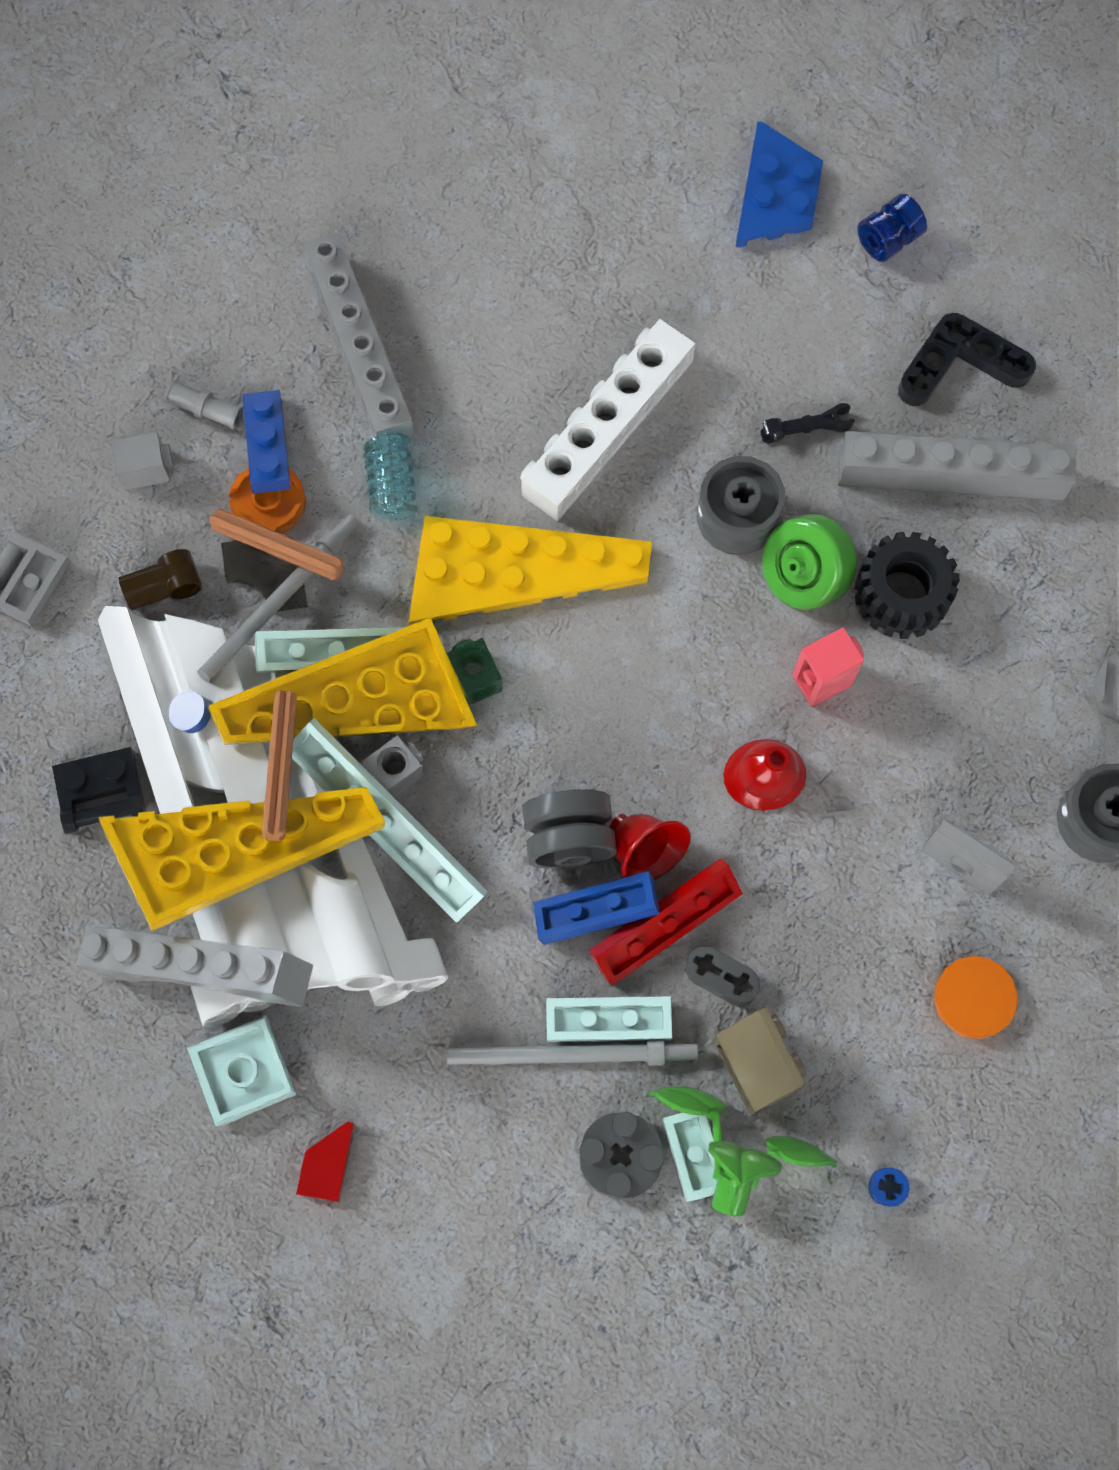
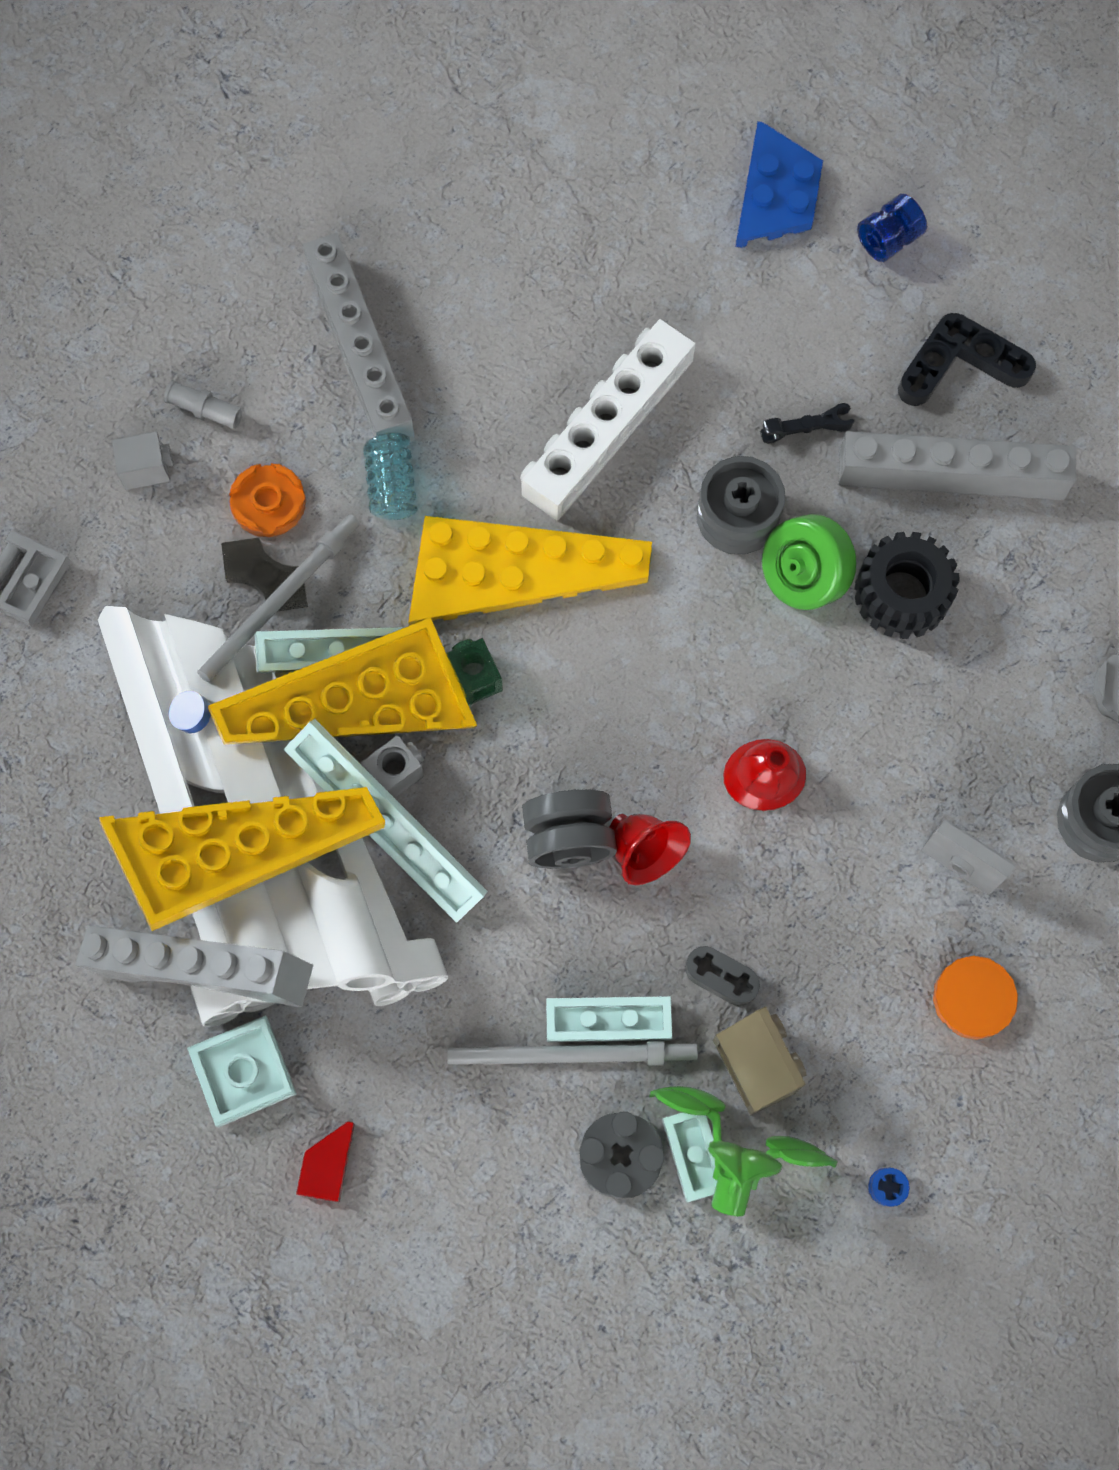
(94, 779): black plate -> none
(172, 577): dark brown piece -> none
(266, 442): blue plate -> none
(277, 544): nougat axle -> none
(279, 766): nougat axle -> none
(596, 908): blue plate -> none
(679, 914): red plate -> none
(828, 666): coral brick -> none

